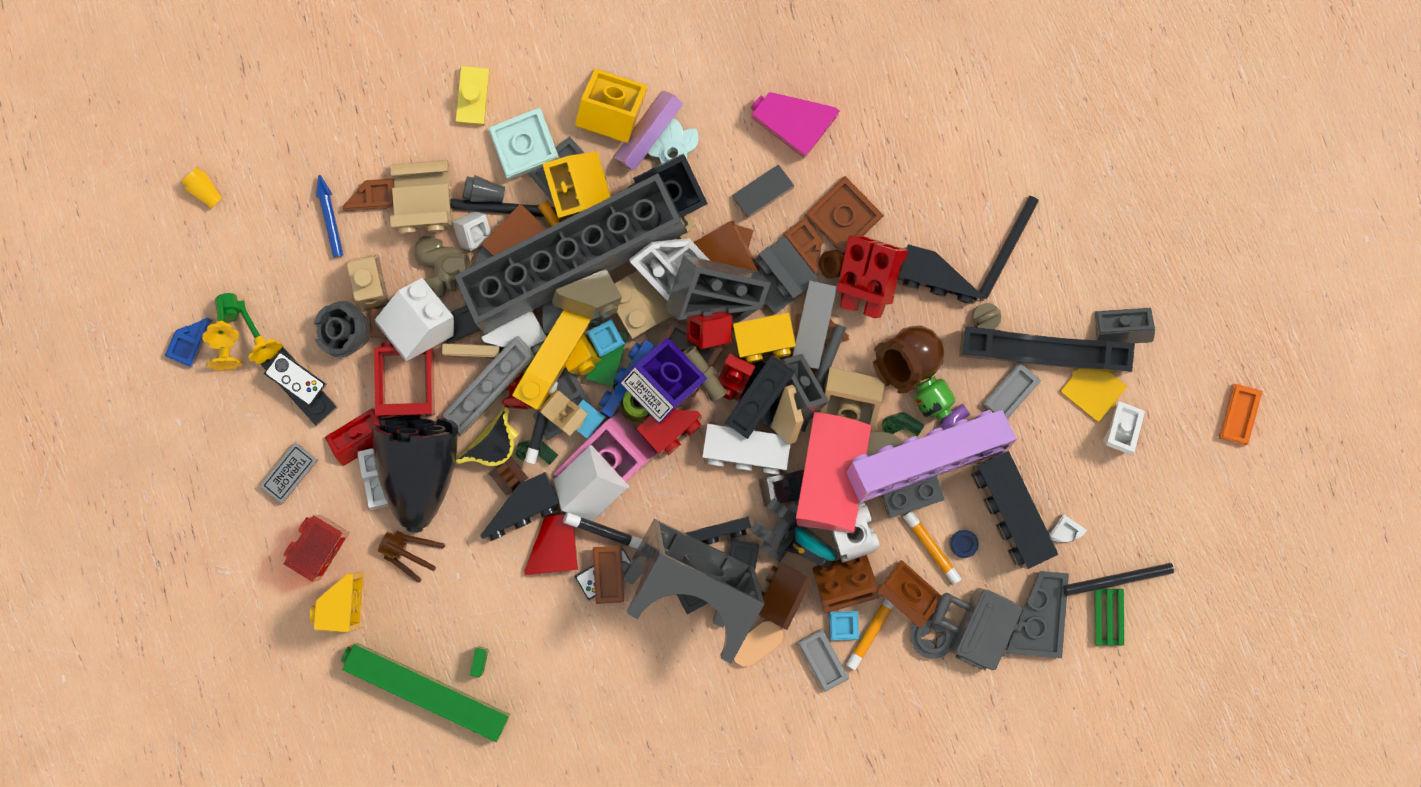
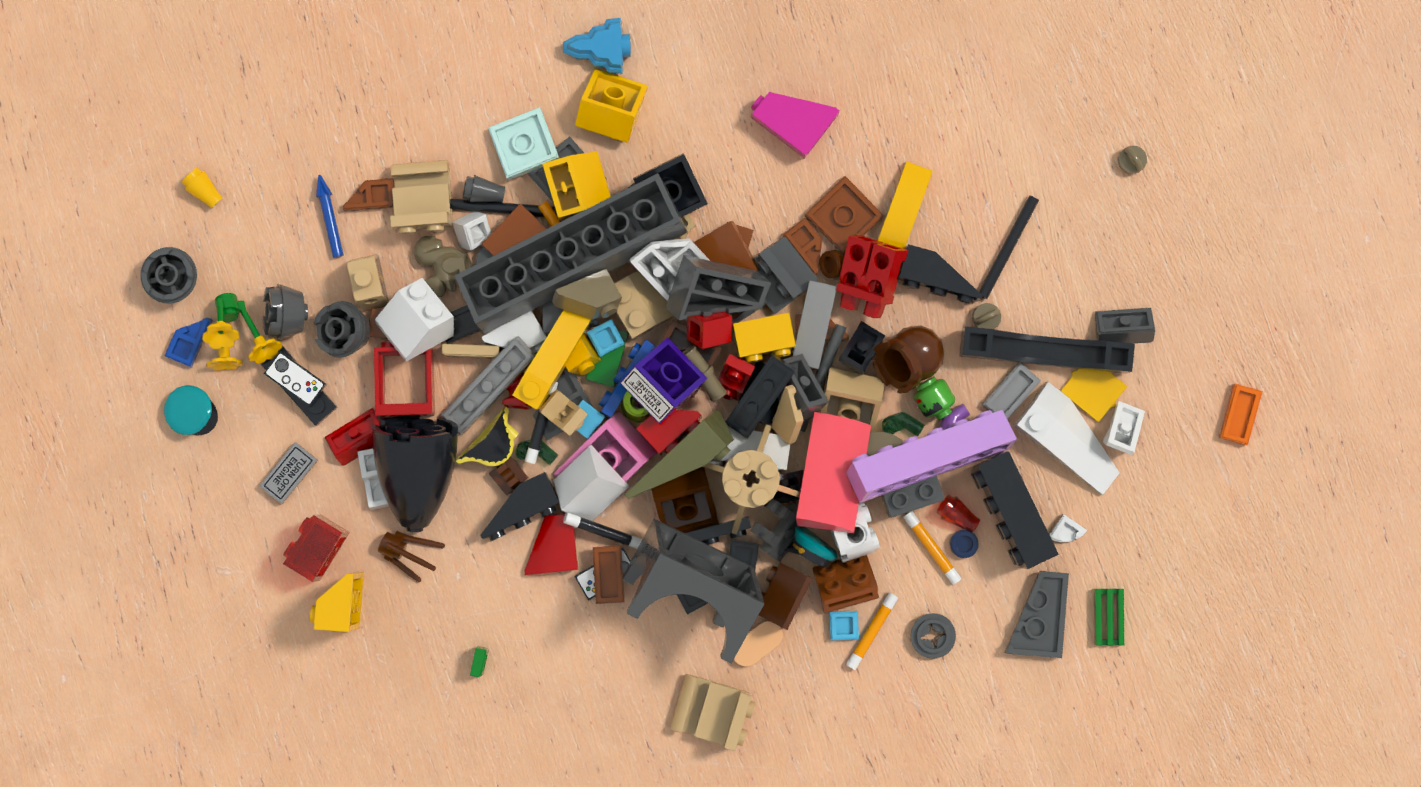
(168, 275): none -> dark grey cone
(190, 411): none -> teal piece
(284, 311): none -> dark grey cone
(424, 691): green brick -> none
(472, 95): light yellow tile -> none
(603, 46): none -> dark azure rock
(648, 130): lavender slope -> none
(675, 140): light aqua plate -> none
(686, 502): none -> reddish brown slope
(697, 449): none -> olive wedge
(712, 711): none -> tan piece
(759, 493): none -> tan brick
(763, 191): dark grey slope -> none
(823, 660): light grey tile -> none
(861, 348): none -> black slope
(905, 205): none -> yellow slope
(910, 593): dark orange tile -> none
(957, 513): none -> clear red cone
(984, 627): dark grey piece -> none
(1063, 433): none -> white wedge
(1118, 579): black bar -> none
(1132, 159): none -> dark tan tile

